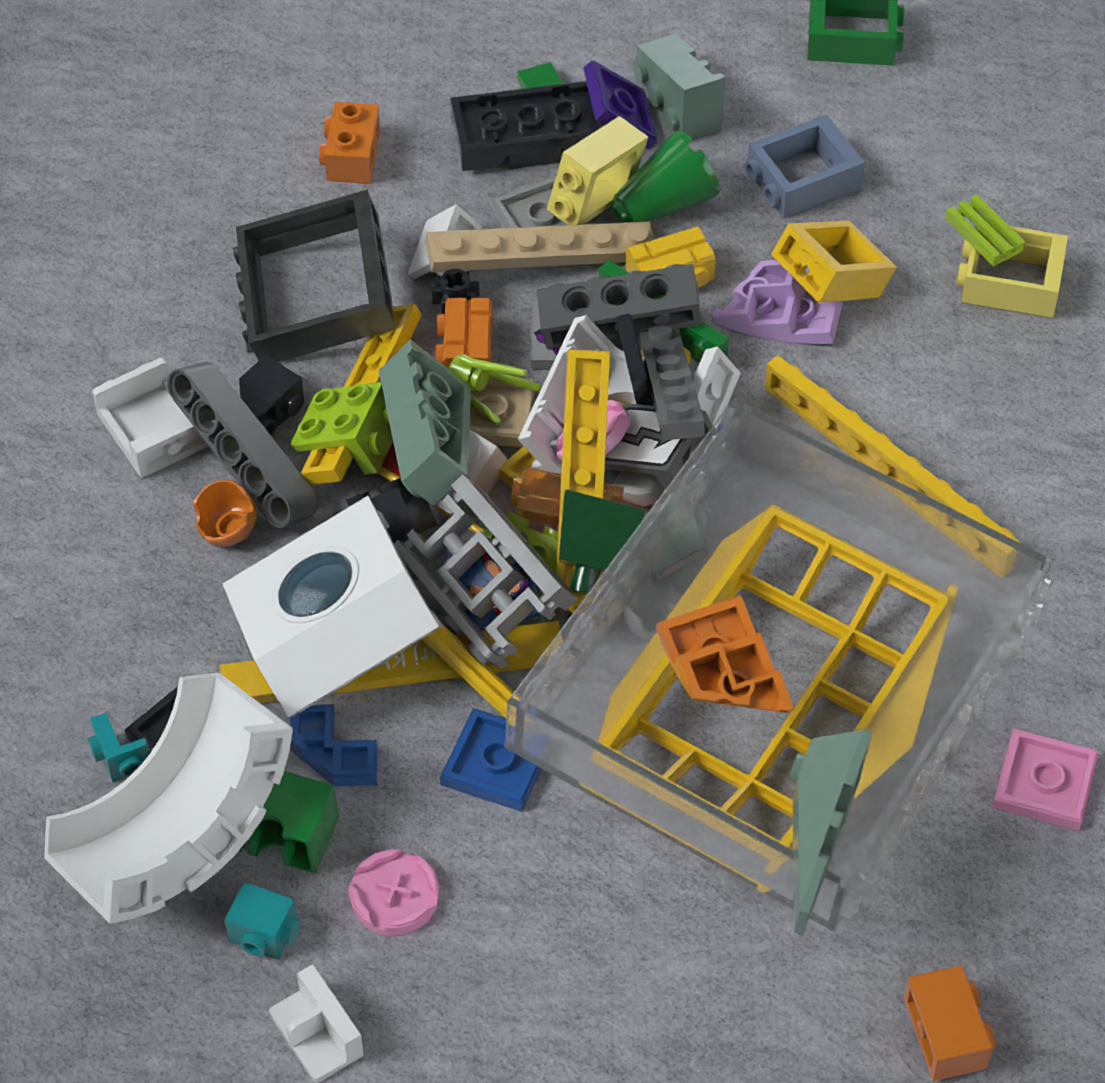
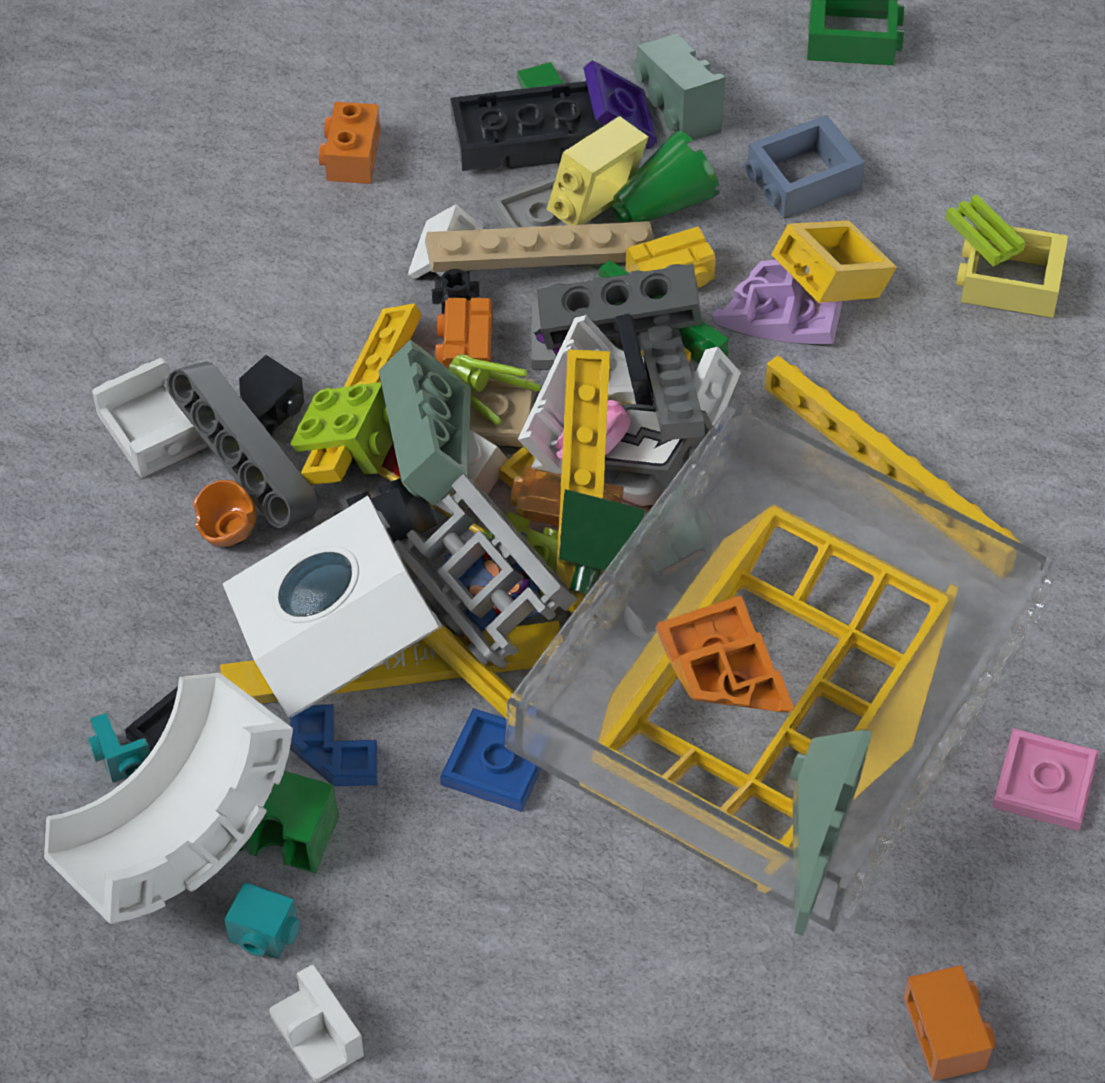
(299, 228): pearl dark grey window -> none
(394, 892): bright pink tile -> none

